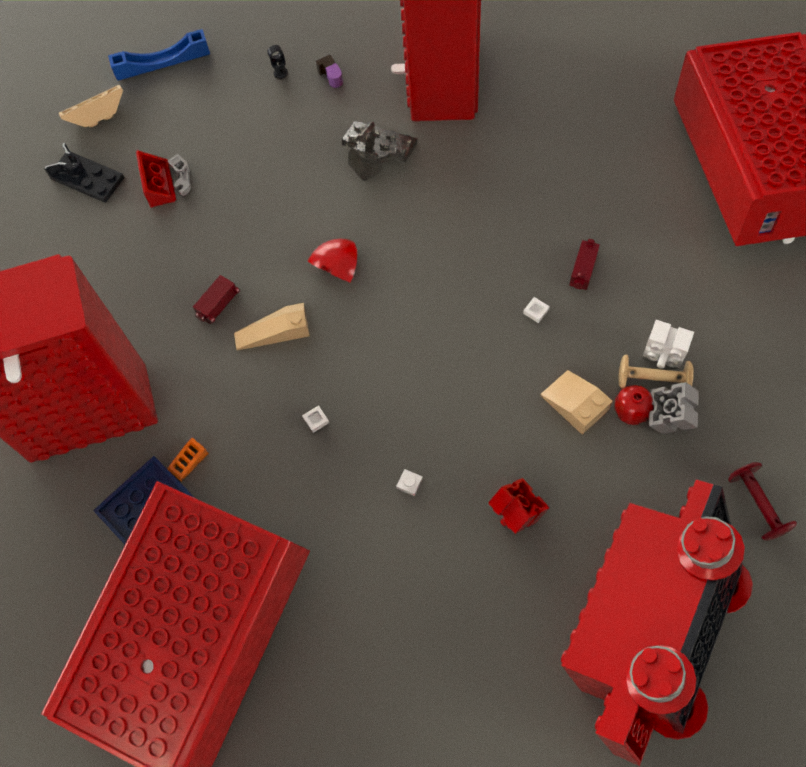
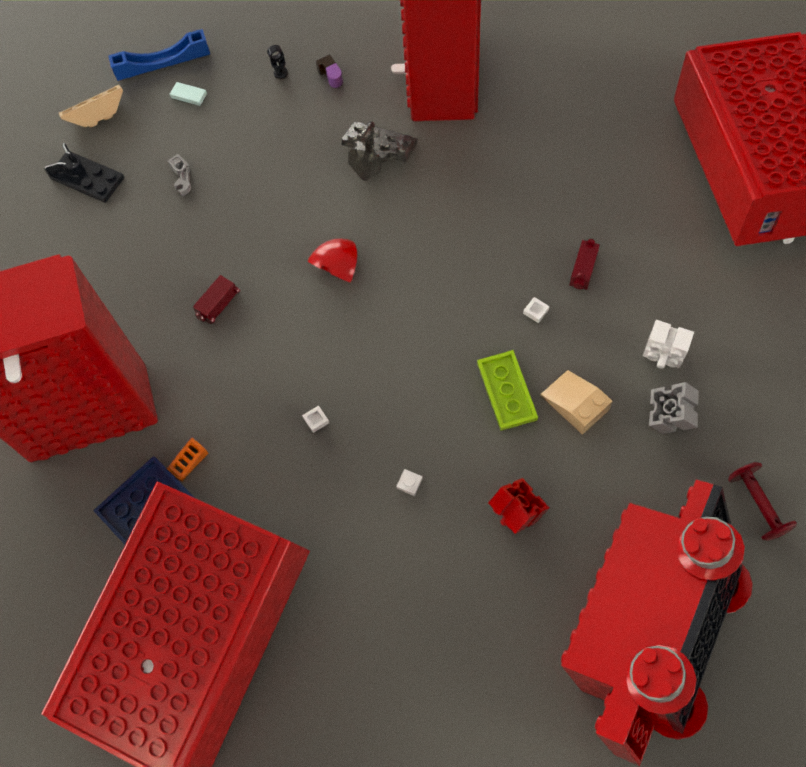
(155, 179): red slope -> none
(188, 93): none -> light aqua tile
(277, 327): tan wedge -> none
(507, 390): none -> lime plate
(634, 404): red cylinder -> none
(654, 374): tan hose -> none

